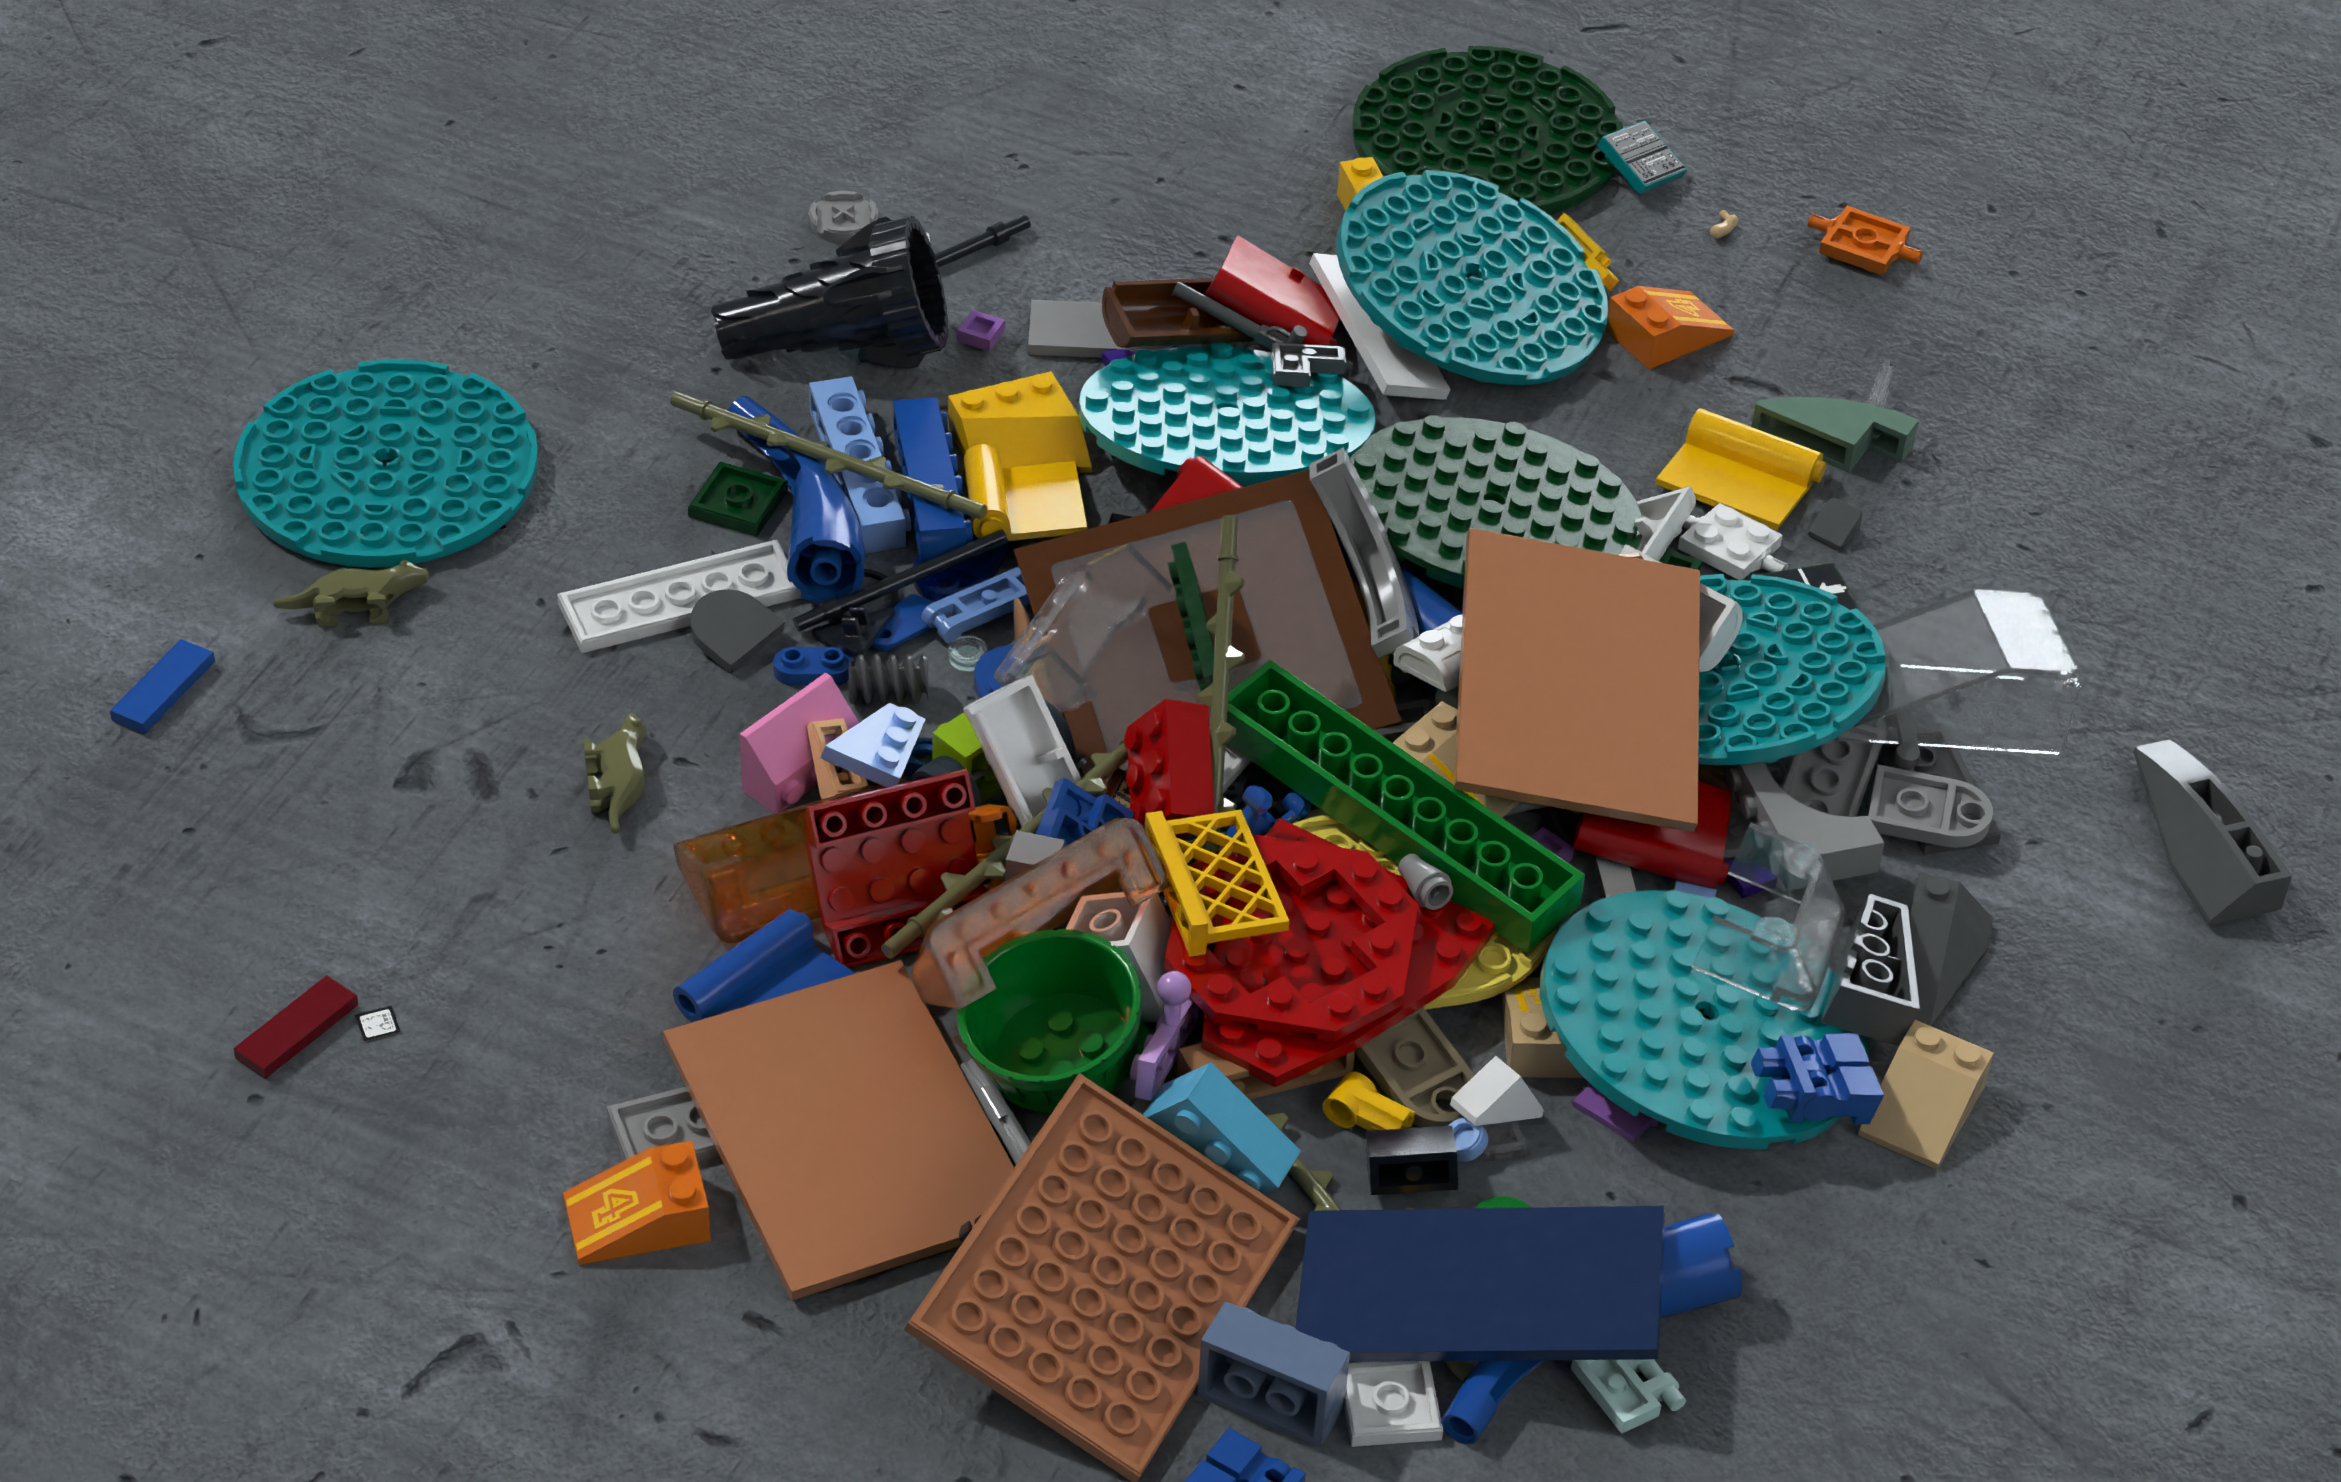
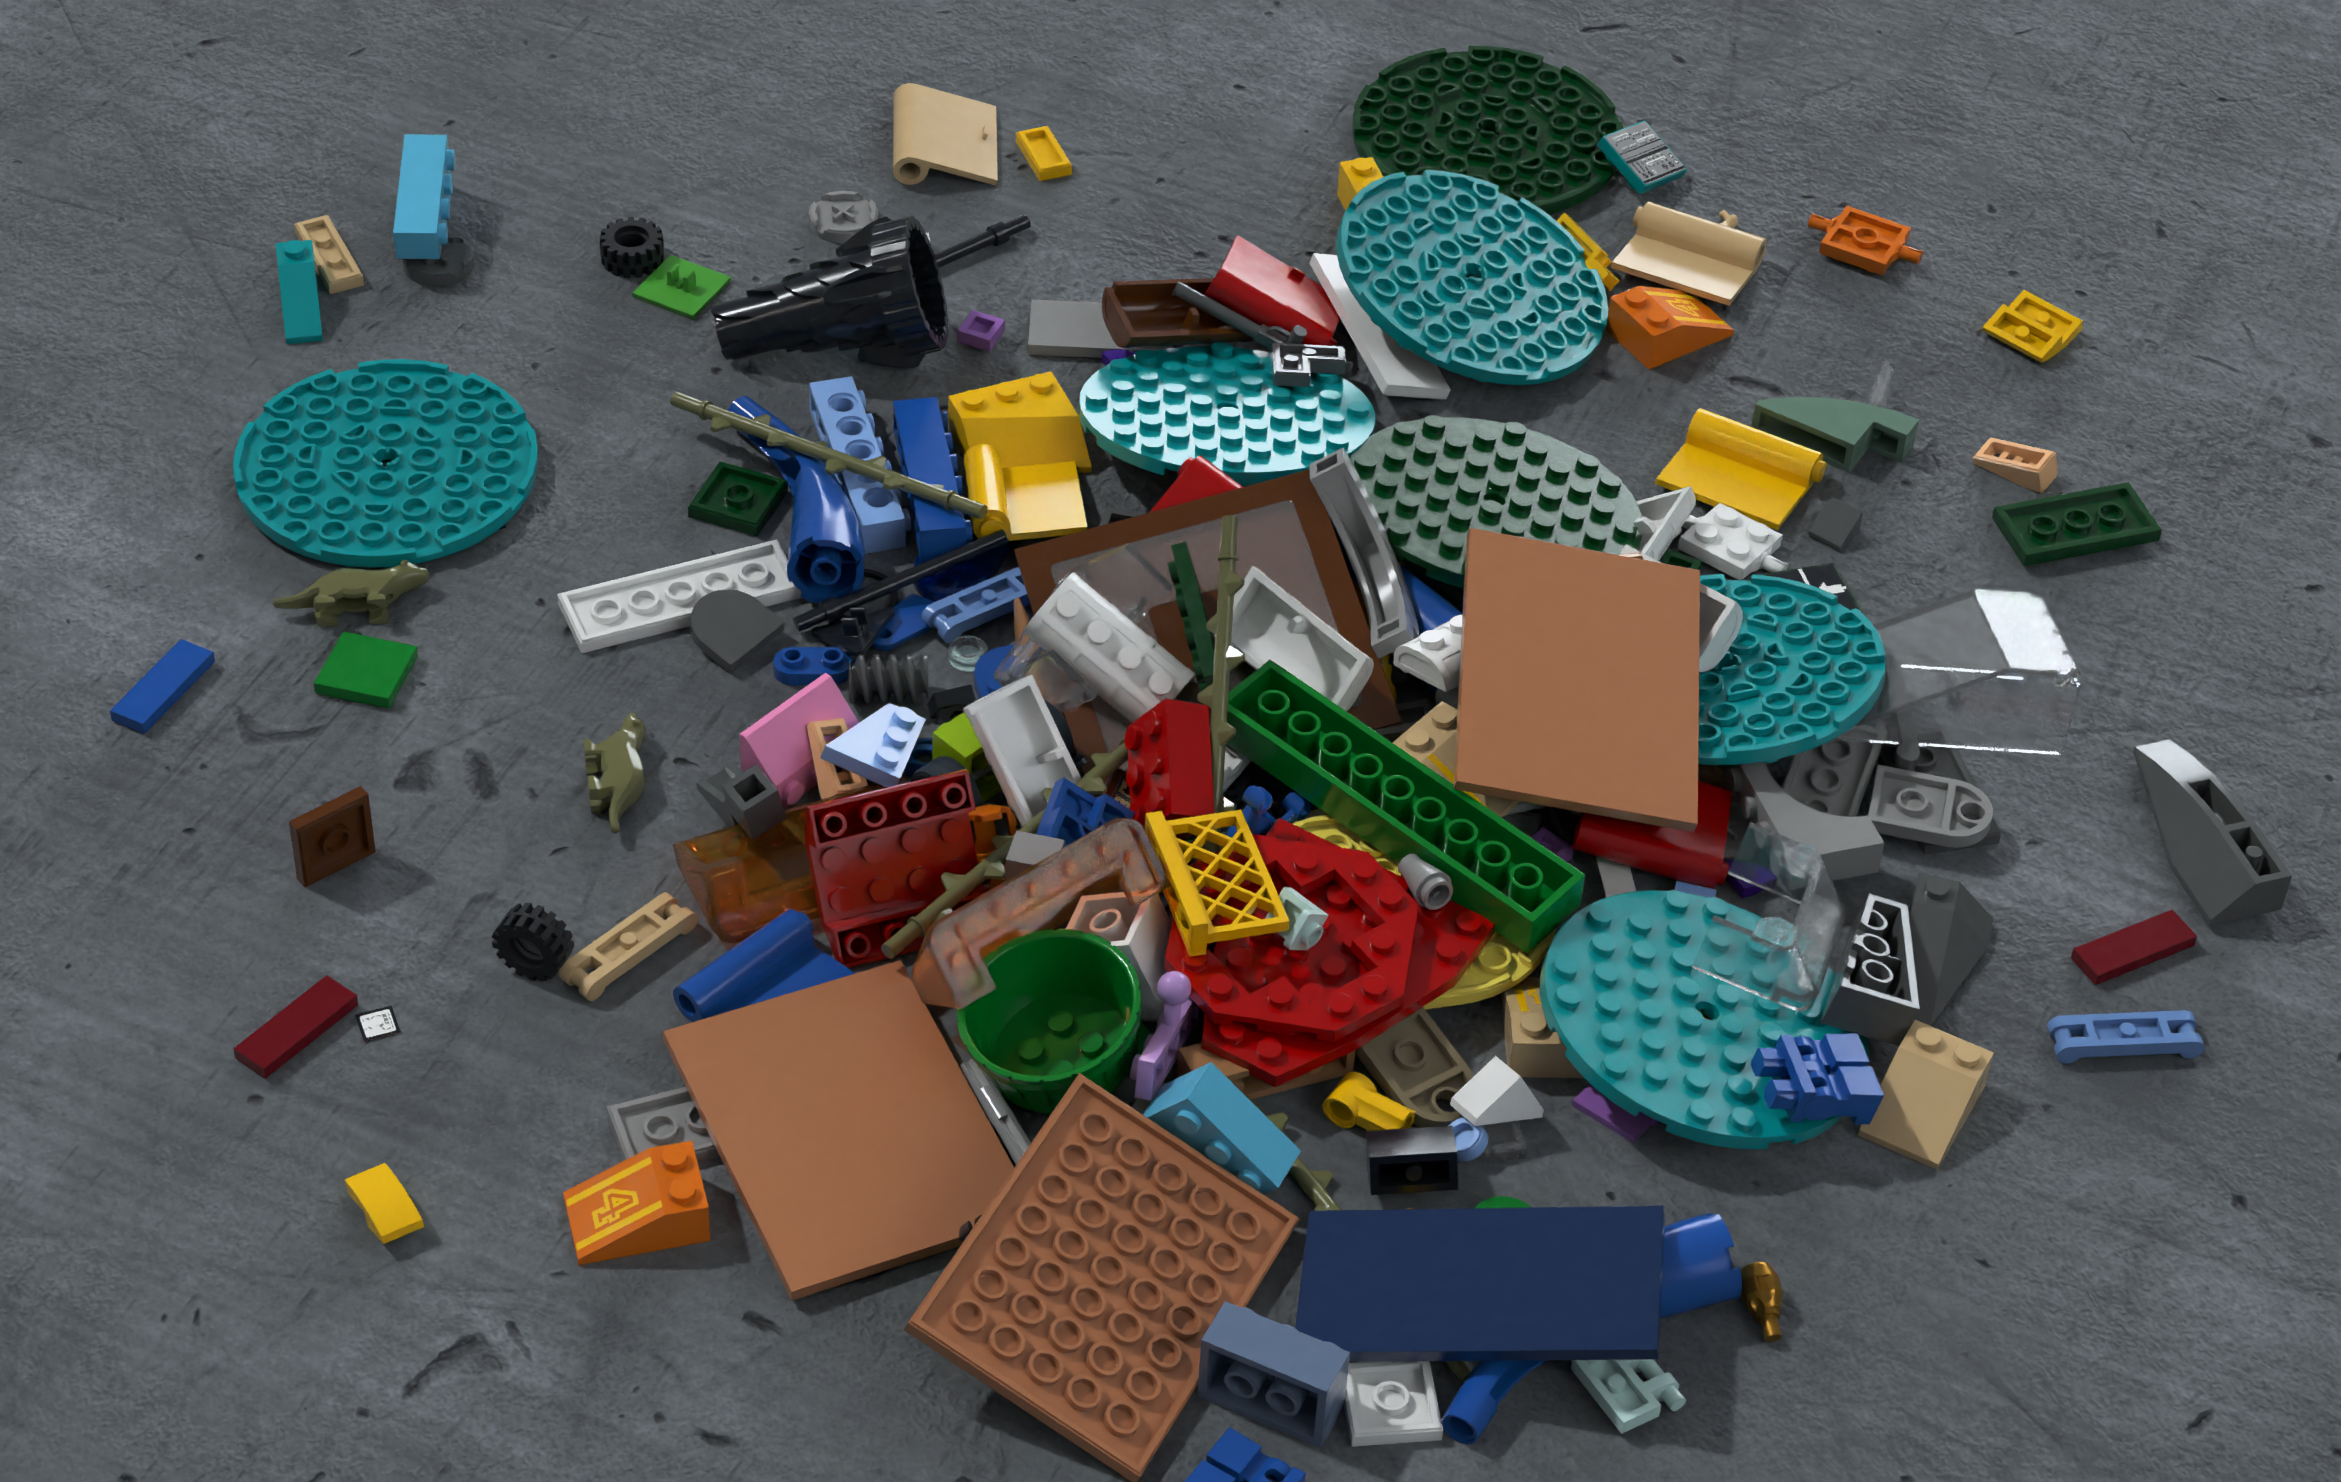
(299, 291): none -> teal slope
(331, 255): none -> tan tile
(332, 836): none -> reddish brown plate
(366, 669): none -> green tile
(384, 1203): none -> yellow slope
(423, 197): none -> medium azure wedge
(453, 266): none -> dark grey tile
(532, 941): none -> black tyre
(627, 945): none -> tan plate
(631, 247): none -> black tyre
(681, 287): none -> bright green piece
(744, 799): none -> dark grey arch
(942, 134): none -> tan door
(950, 702): none -> black tile
(1043, 153): none -> yellow tile
(1107, 649): none -> white container
(1281, 629): none -> white container
(1304, 918): none -> light aqua bracket
(1690, 253): none -> tan door
(1763, 1297): none -> pearl gold piece
(2019, 463): none -> light nougat slope
(2033, 326): none -> yellow slope
(2076, 523): none -> dark green plate
(2125, 1035): none -> medium blue plate
(2133, 947): none -> dark red tile

